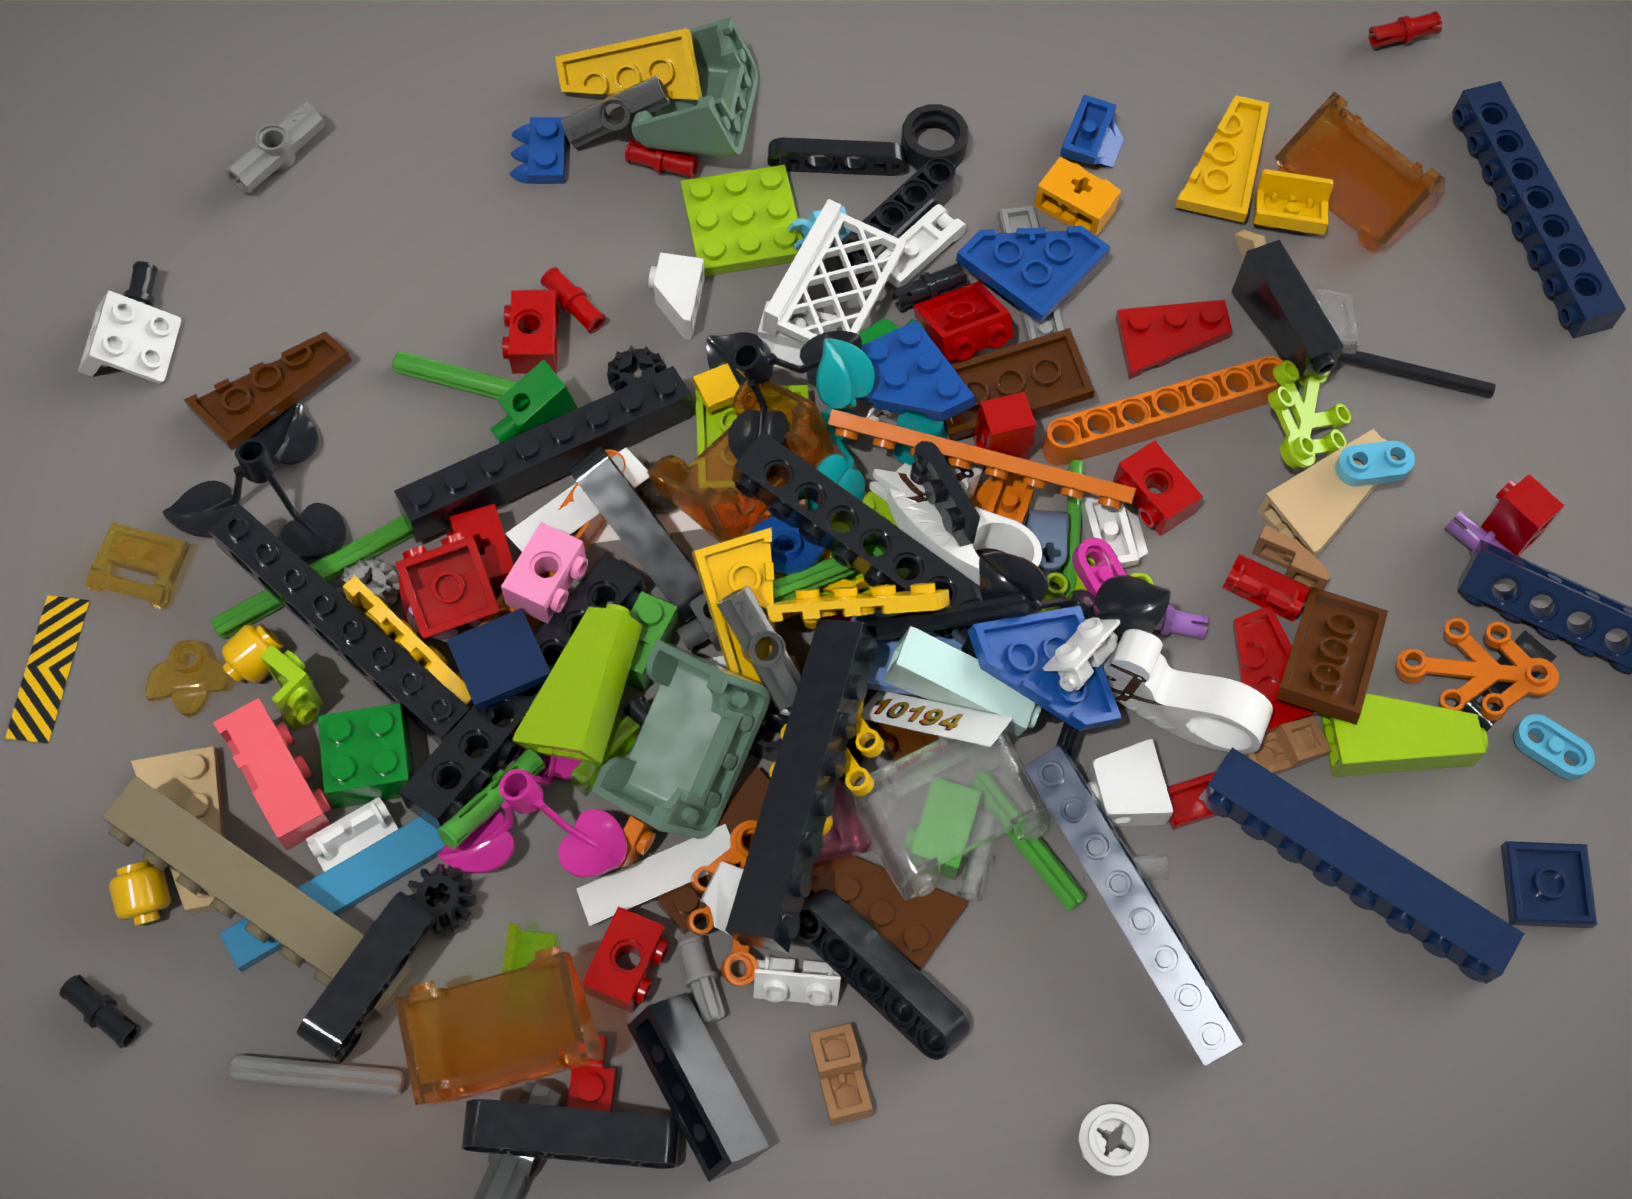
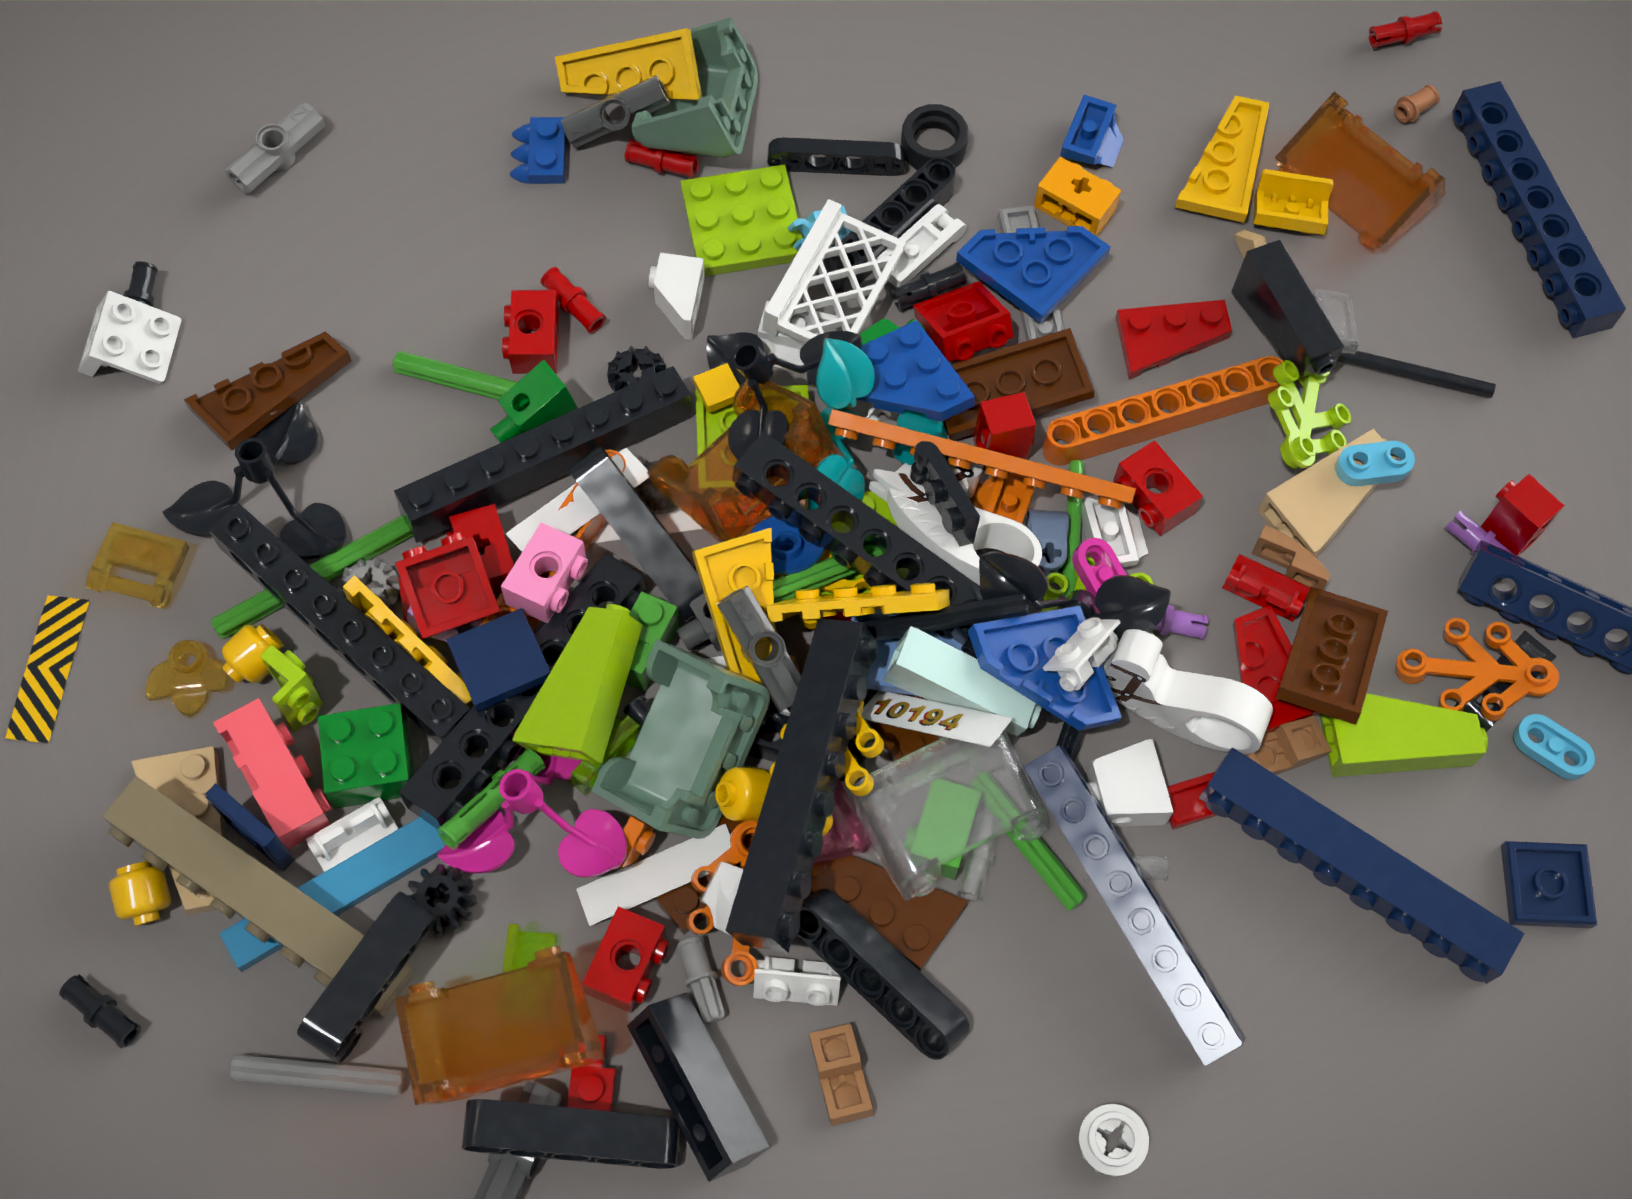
(249, 827): none -> dark blue tile
(744, 793): none -> yellow head
(1410, 107): none -> nougat pin

